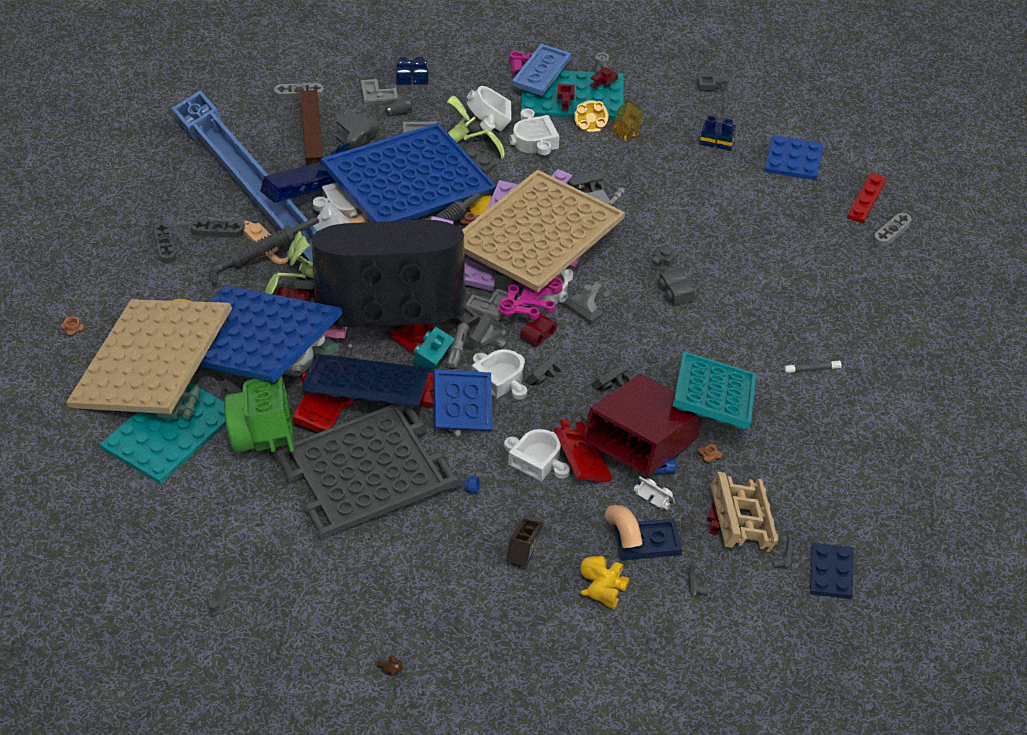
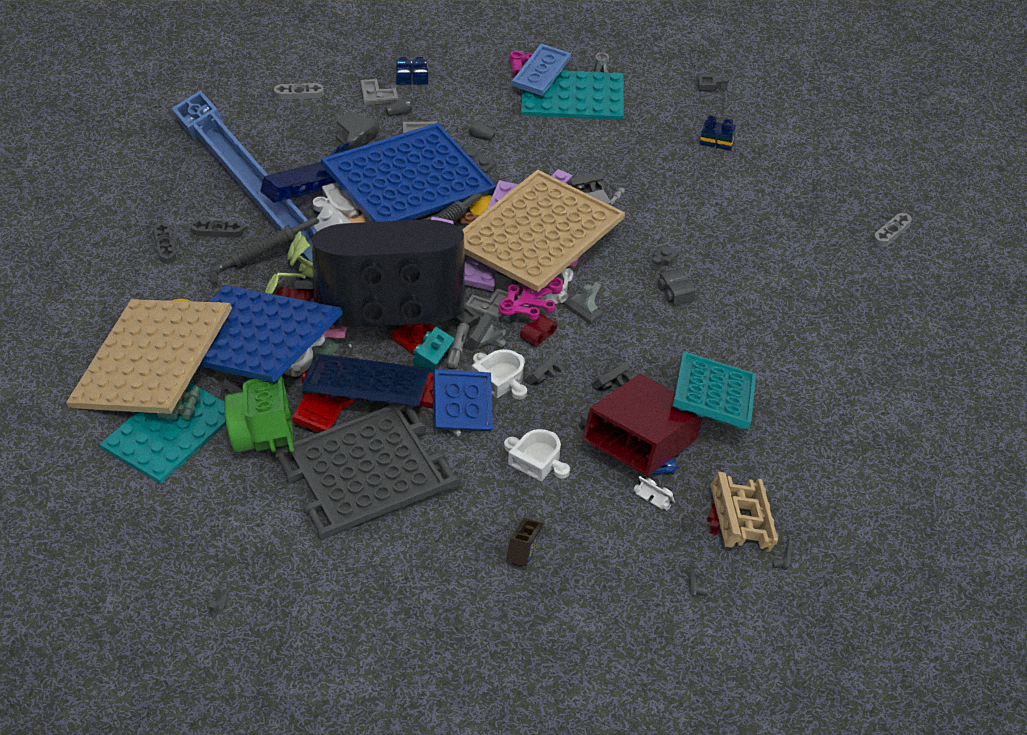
(72, 325): nougat plate -> none
(257, 231): light nougat plate -> none
(311, 126): reddish brown brick -> none
(390, 665): reddish brown piece -> none
(461, 130): yellowish green plant -> none
(472, 484): blue plate -> none
(490, 108): white piece -> none
(534, 134): white piece -> none
(565, 93): dark red plate -> none
(583, 457): red tile -> none
(591, 116): yellow dish -> none
(603, 76): dark red plate -> none
(604, 580): yellow animal -> none
(626, 524): light nougat cylinder -> none
(628, 121): clear yellow brick -> none
(658, 539): dark blue plate -> none
(710, 453): nougat plate -> none
(794, 157): blue plate -> none
(812, 366): dark grey bar -> none
(832, 571): dark blue plate -> none
(866, 198): red plate -> none

